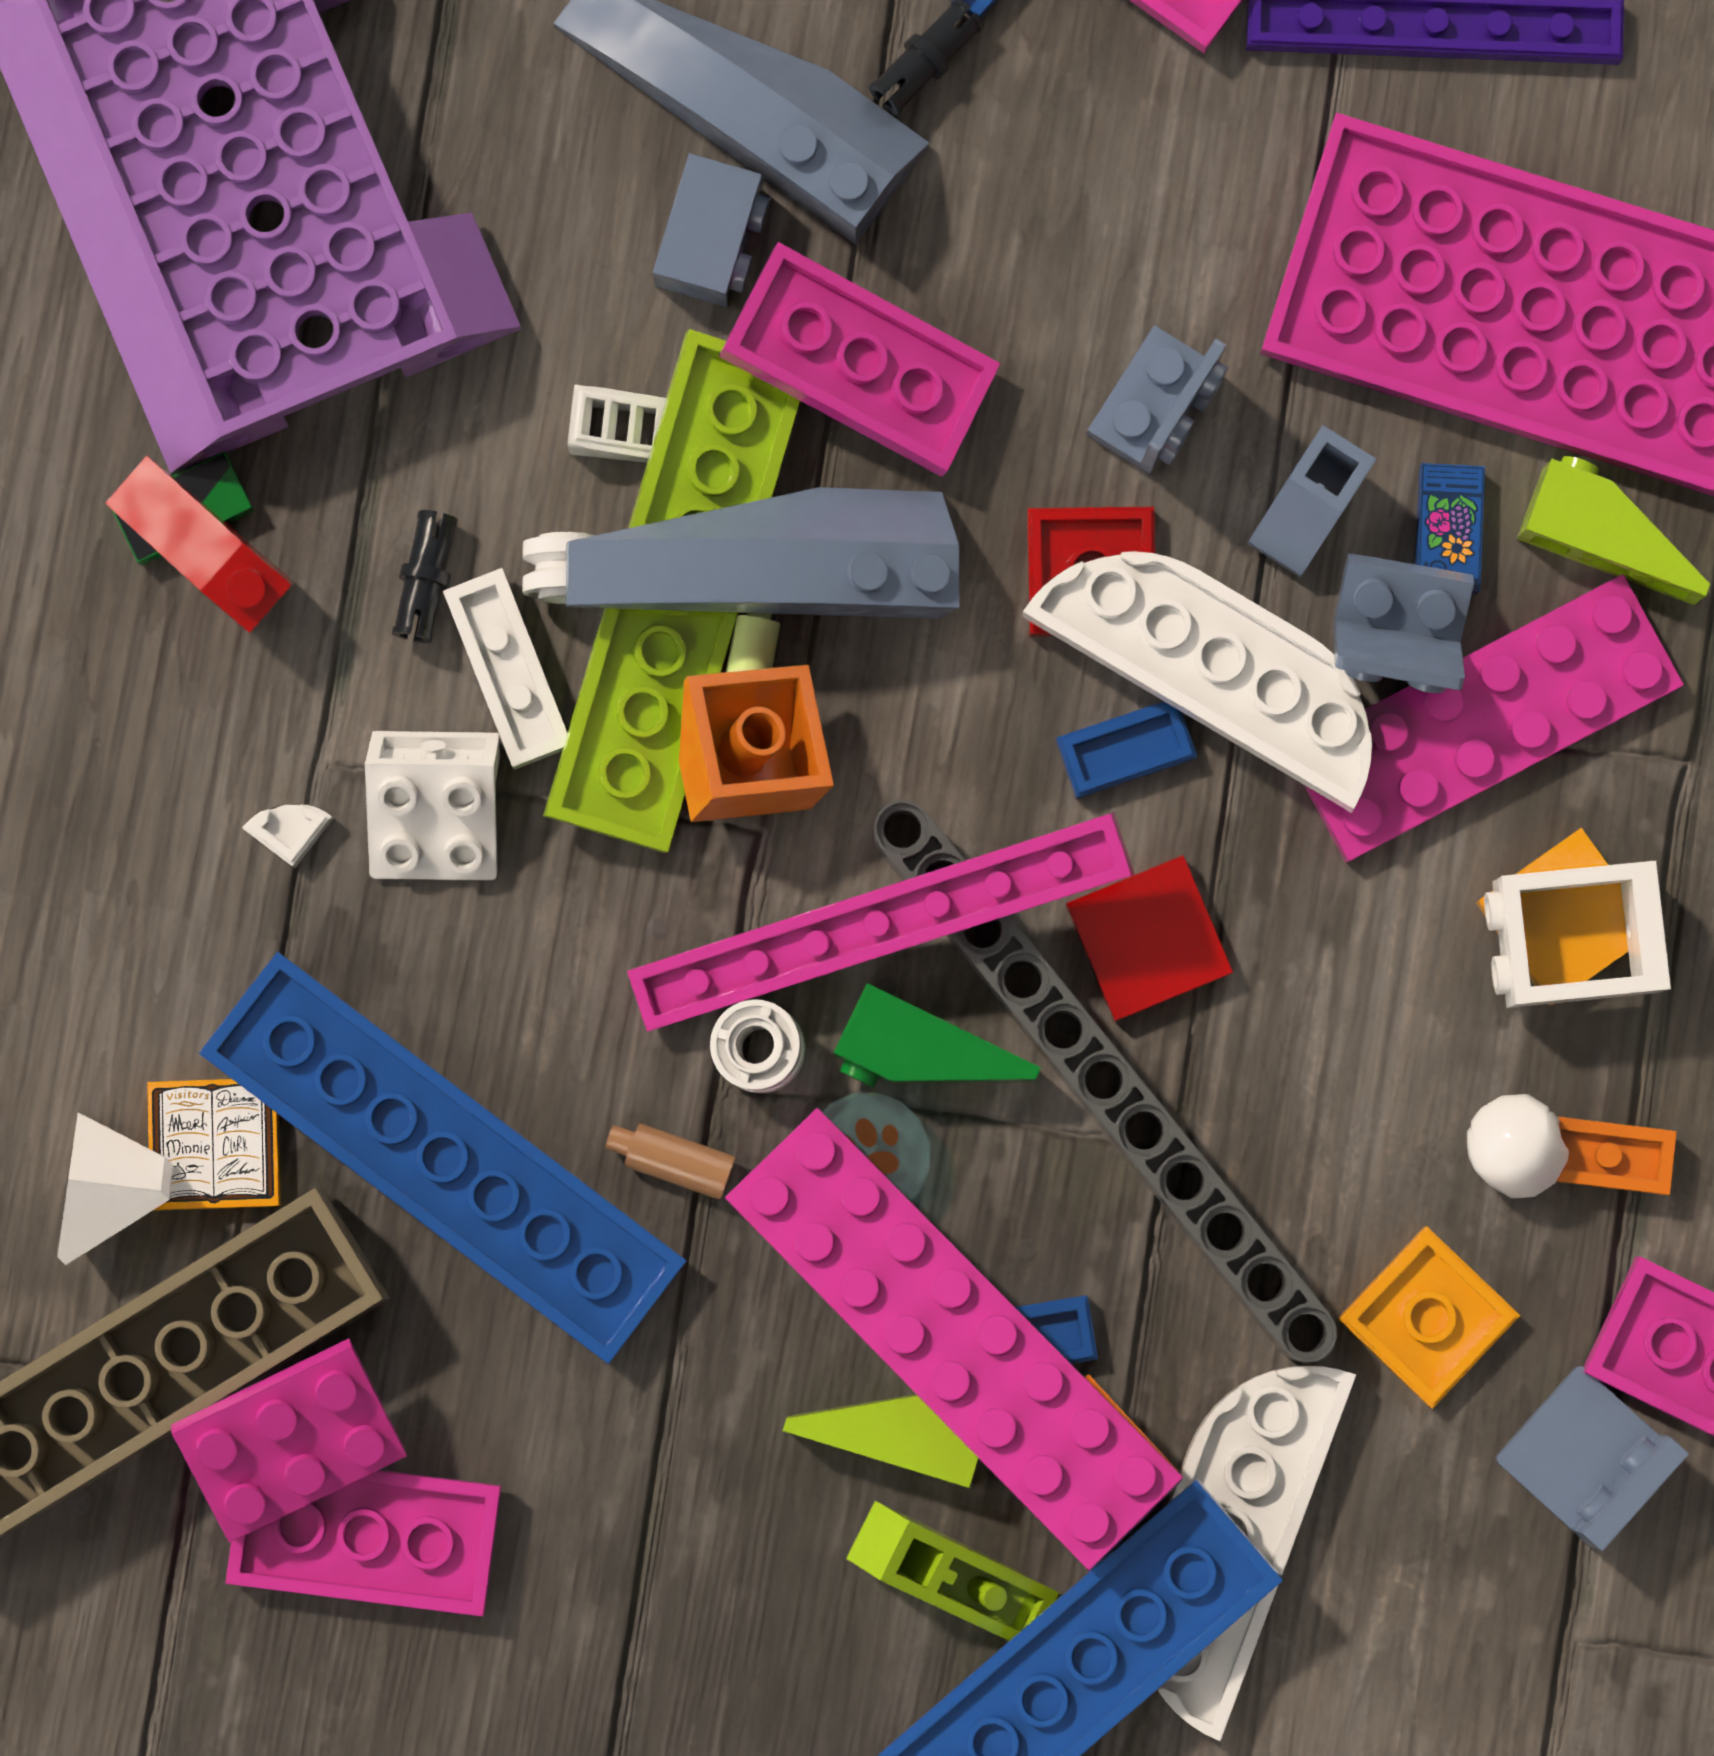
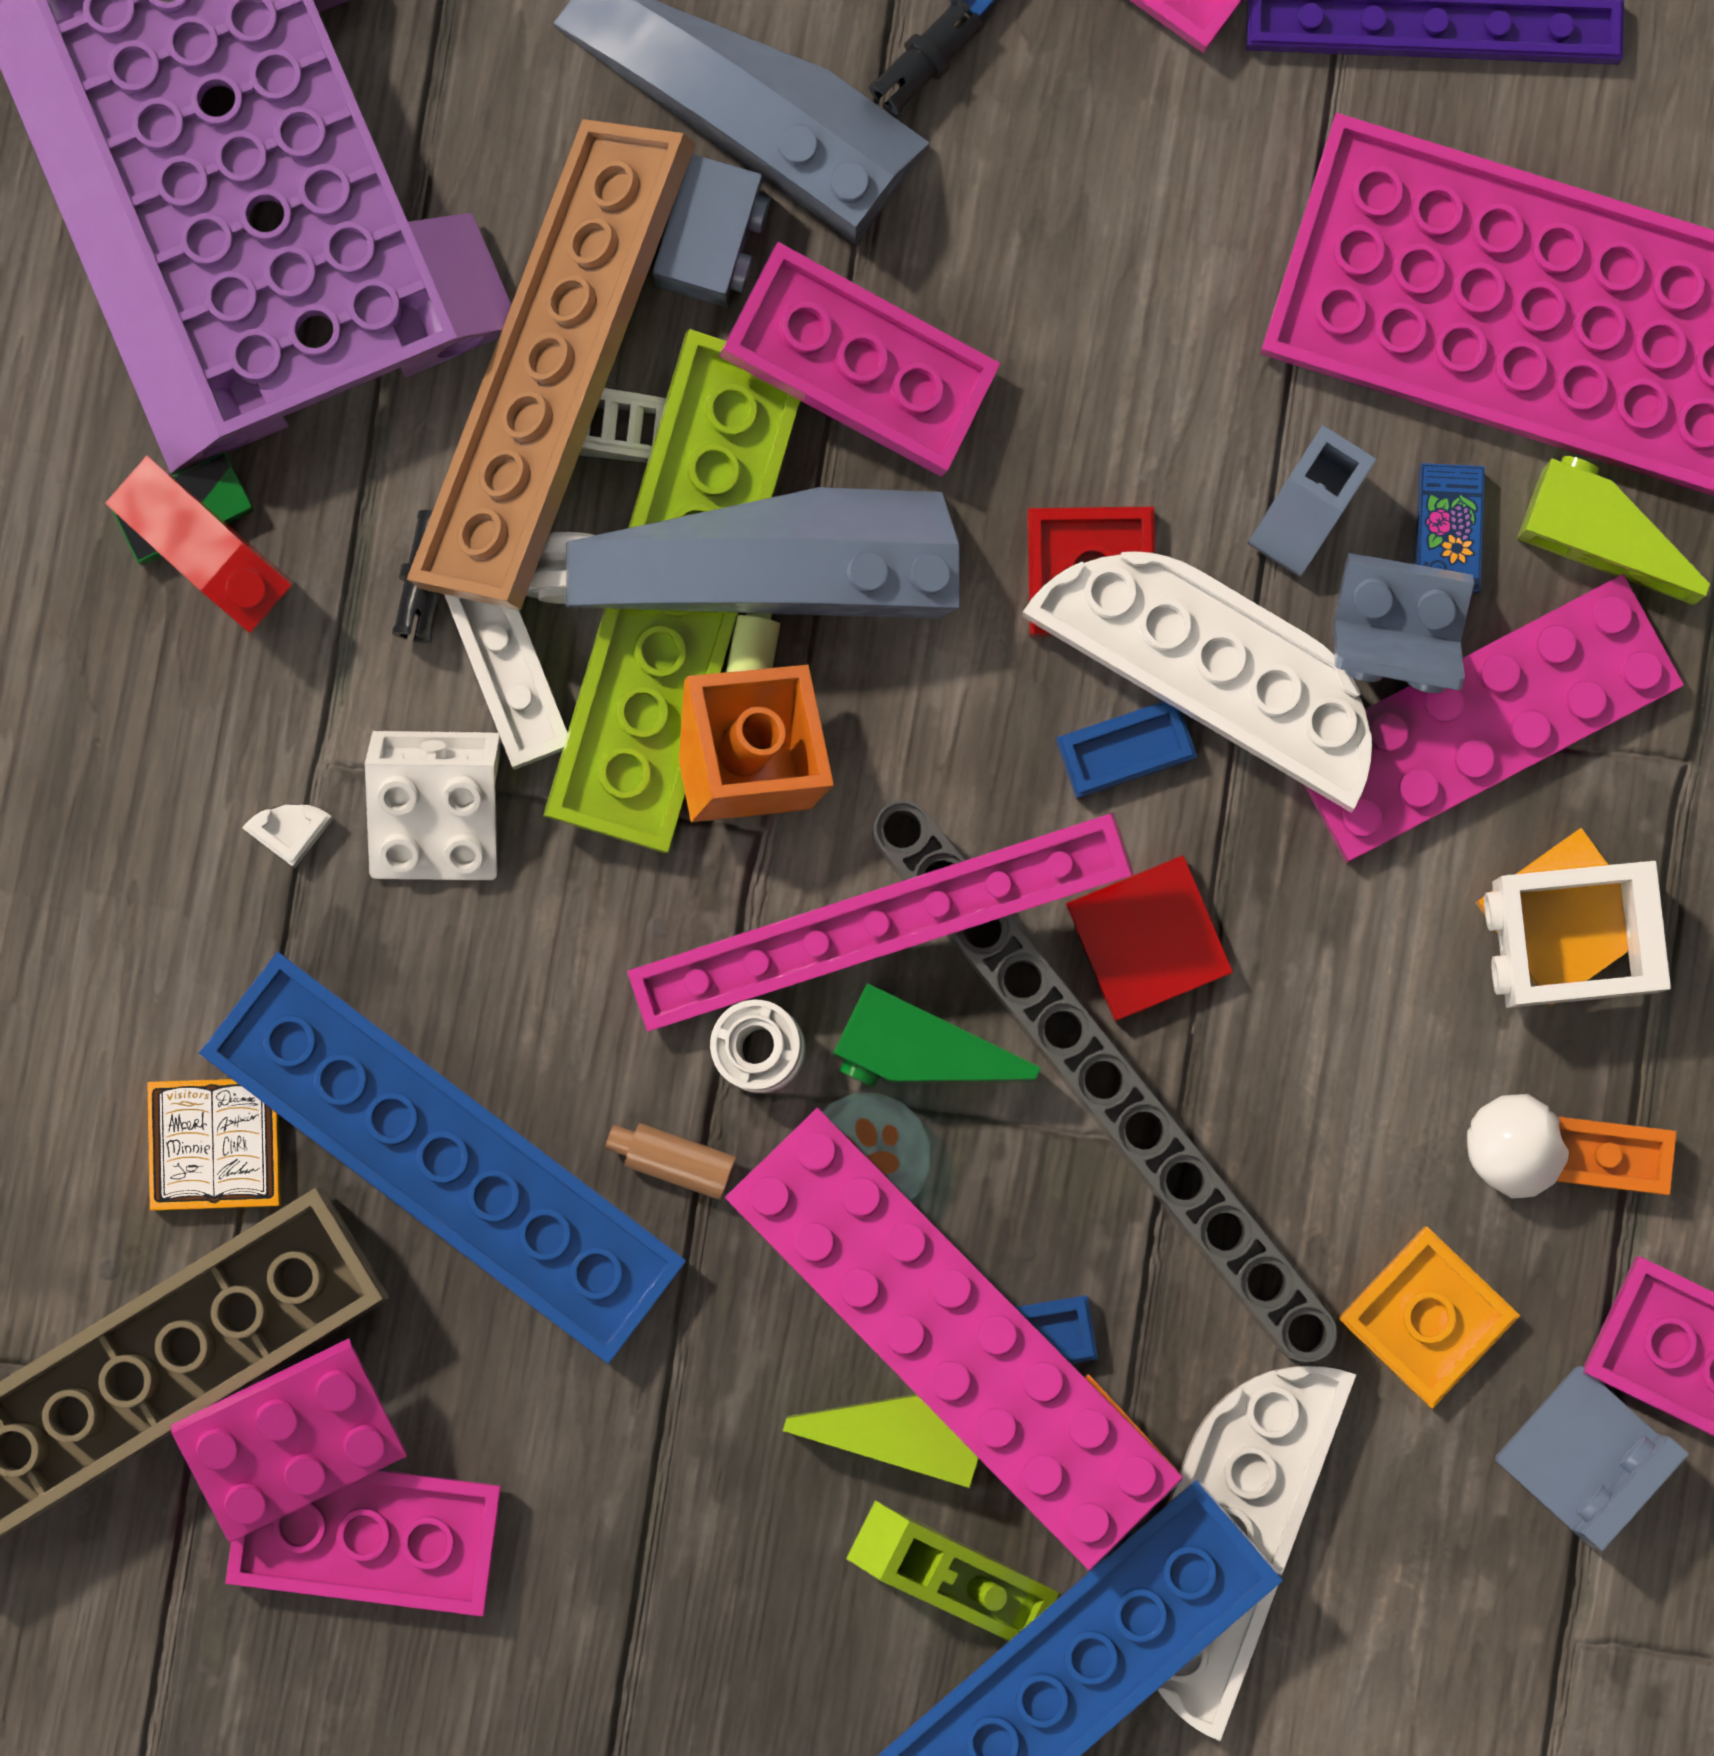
(108, 1187): white slope -> none
(551, 363): none -> medium nougat plate
(1151, 401): sand blue bracket -> none

